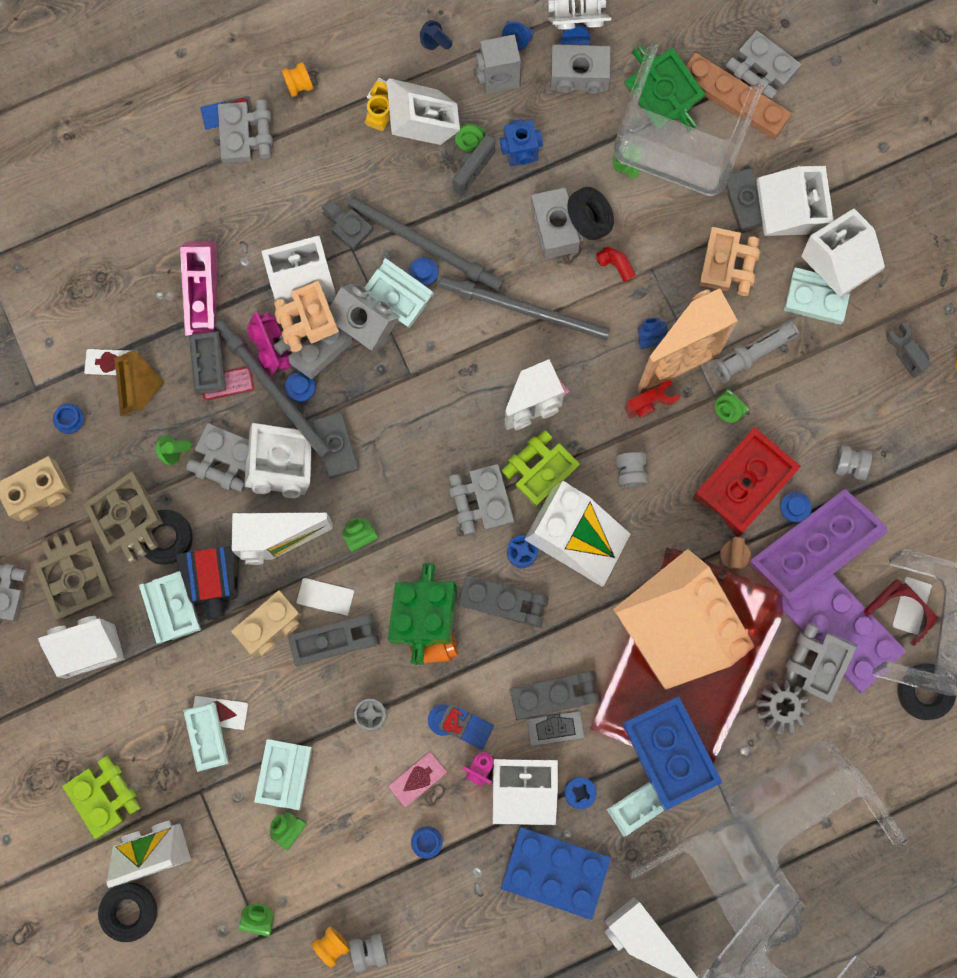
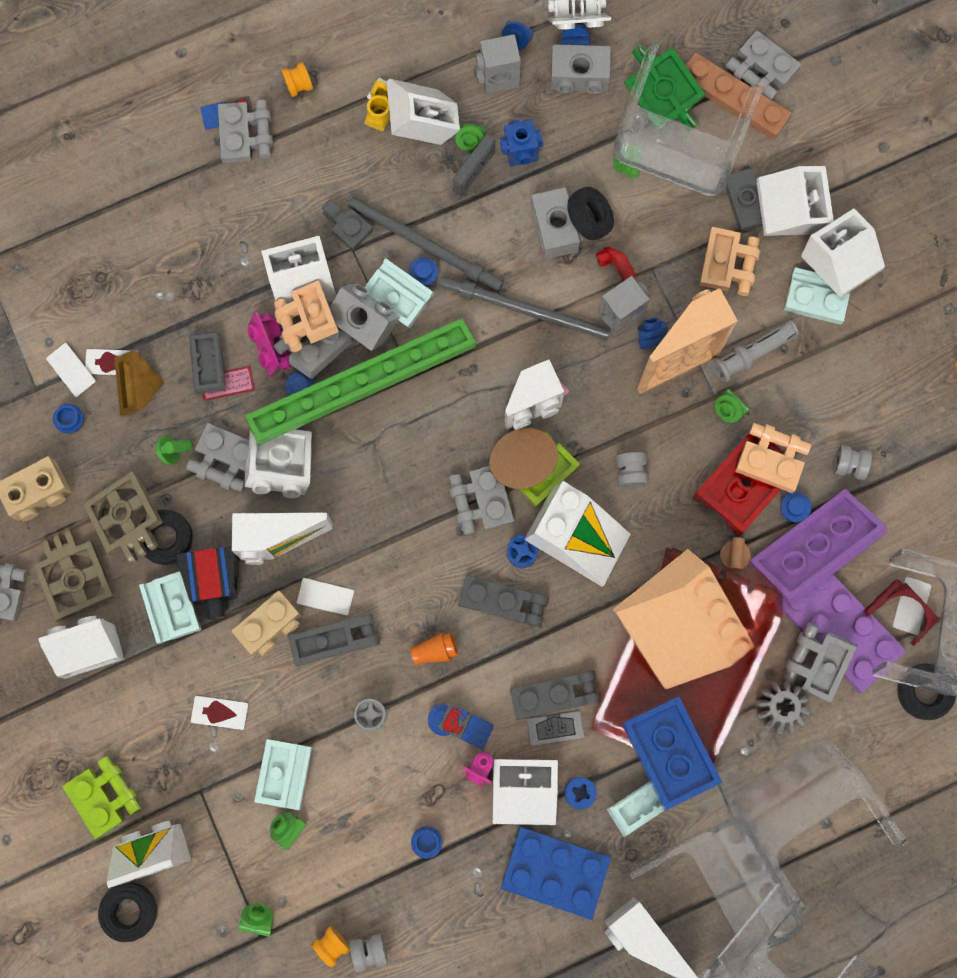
(70, 369): none -> white sticker
(199, 286): dark pink slope -> none
(206, 737): light aqua plate -> none
(238, 346): dark grey bar -> none
(335, 436): dark grey plate -> none
(358, 533): bright green plate -> none
(359, 381): none -> bright green plate
(417, 779): clear pink sticker -> none
(422, 613): green plate -> none
(433, 36): dark blue plate -> none
(523, 458): none -> medium nougat sticker
(624, 305): none -> light grey brick
(644, 403): red plate -> none
(770, 466): none -> light nougat plate
(910, 354): dark grey plate -> none

